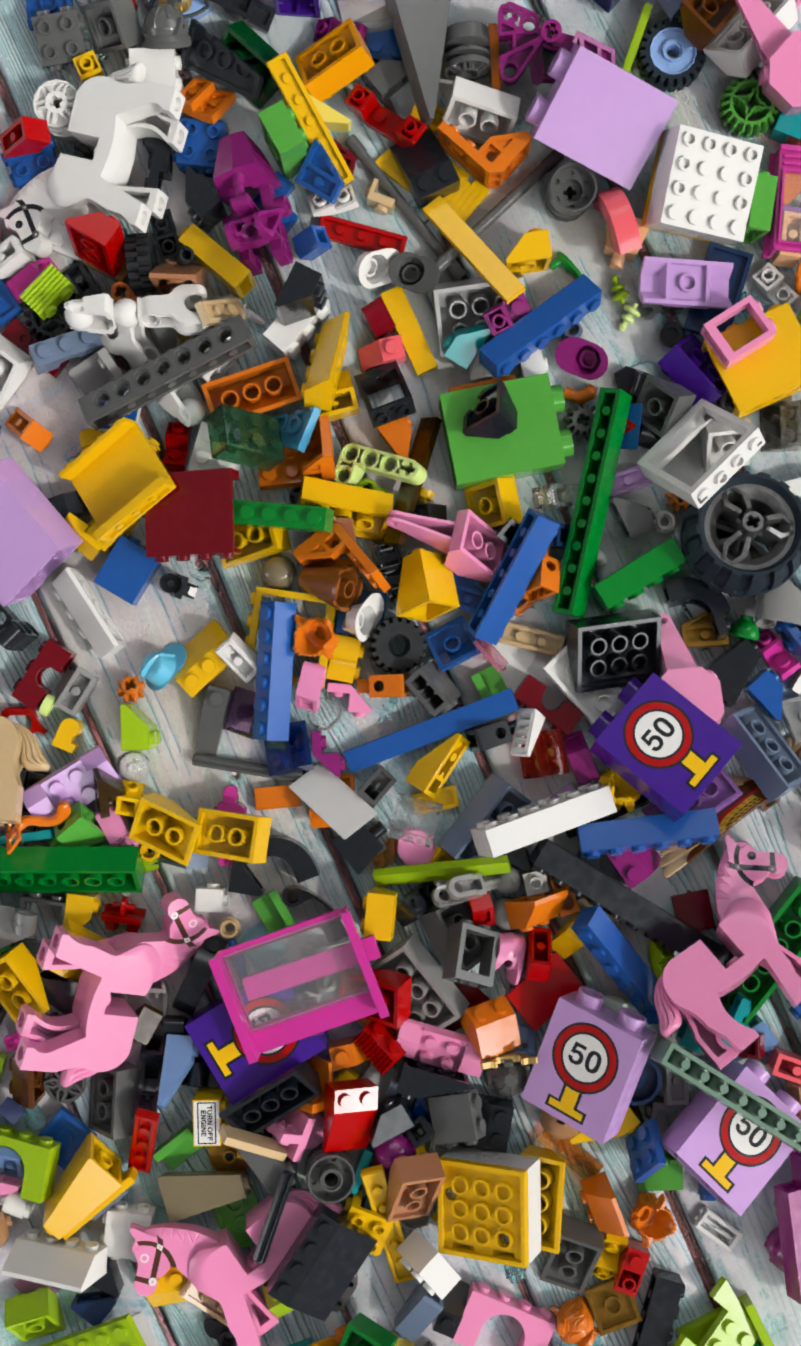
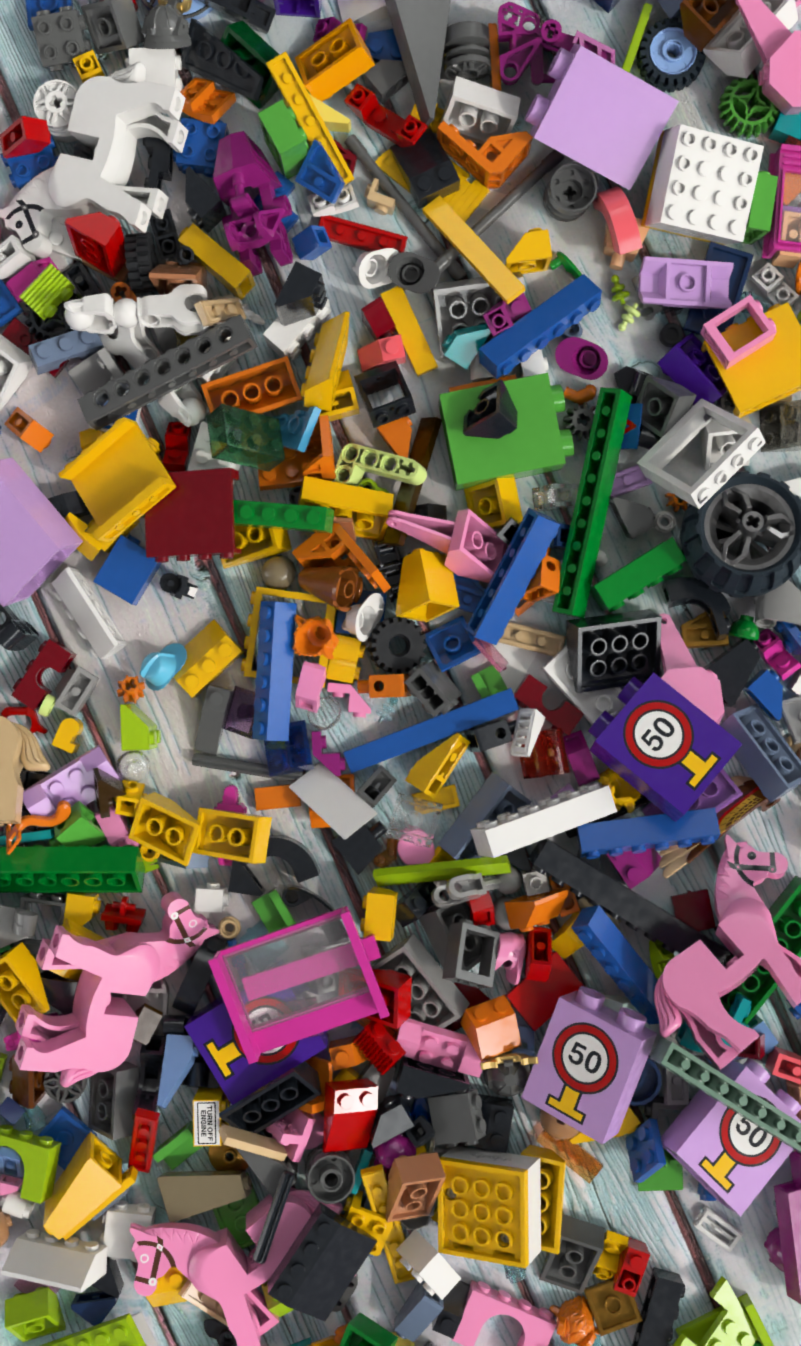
(238, 657): white slope -> none
(425, 496): yellow plate -> none
(603, 1205): orange slope -> none
(652, 1218): orange hair -> none

